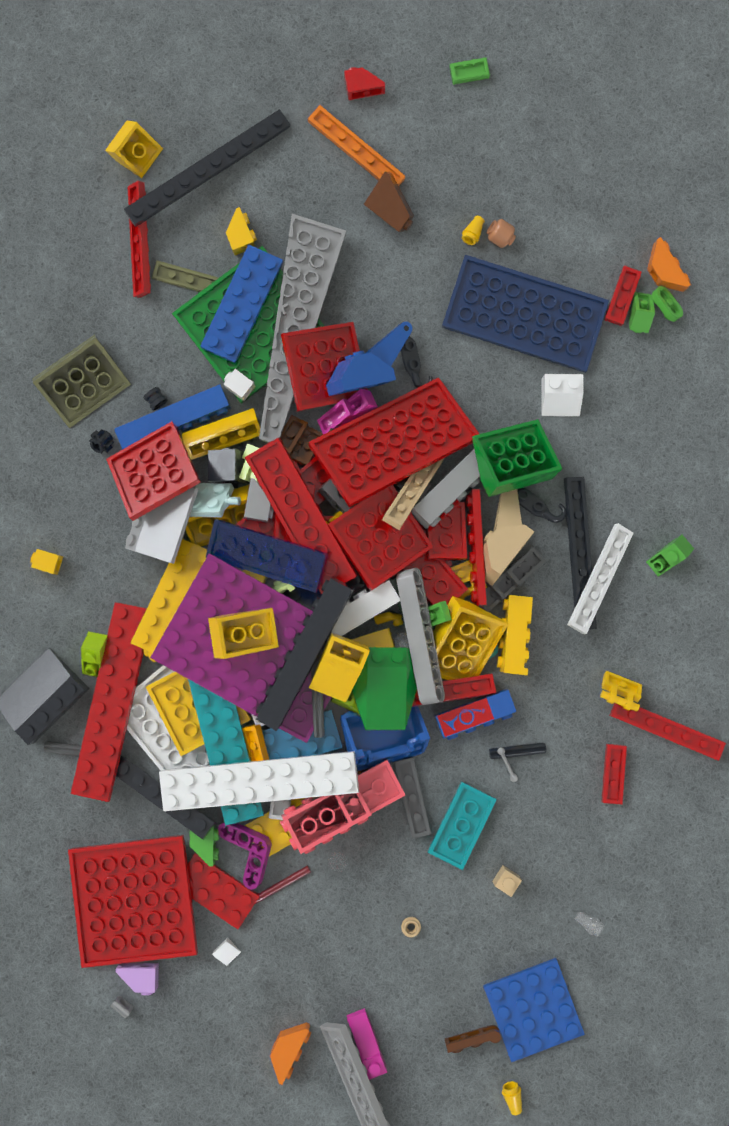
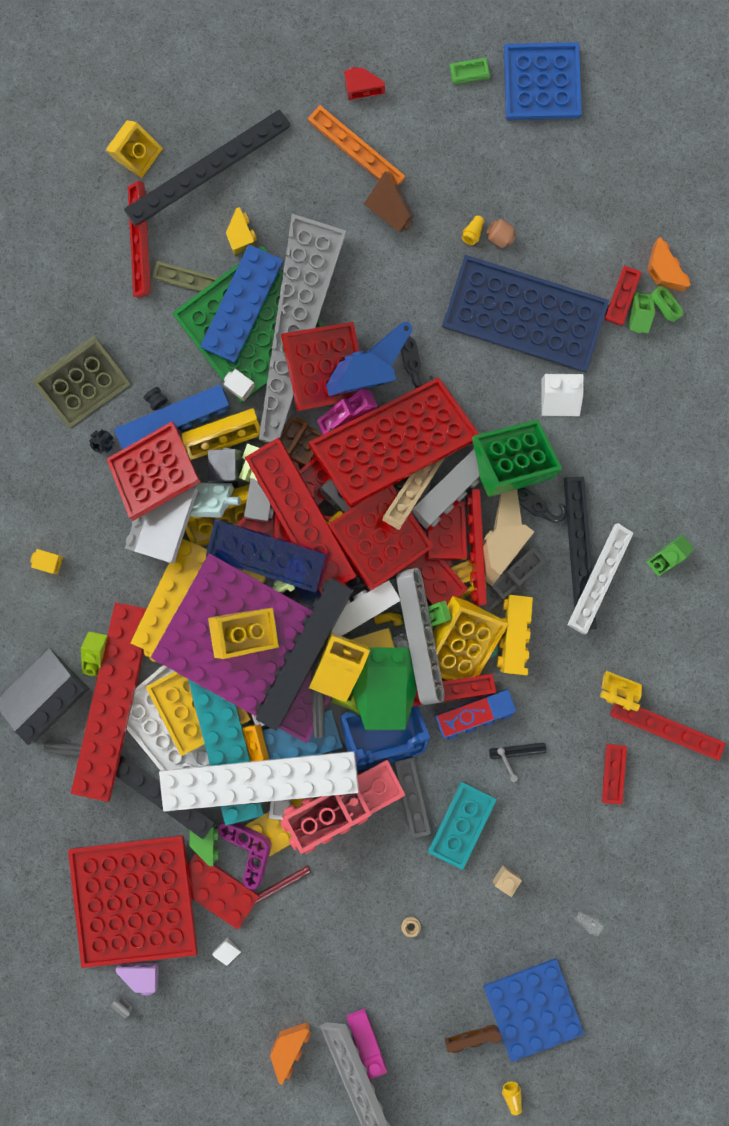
(542, 81): none -> blue plate

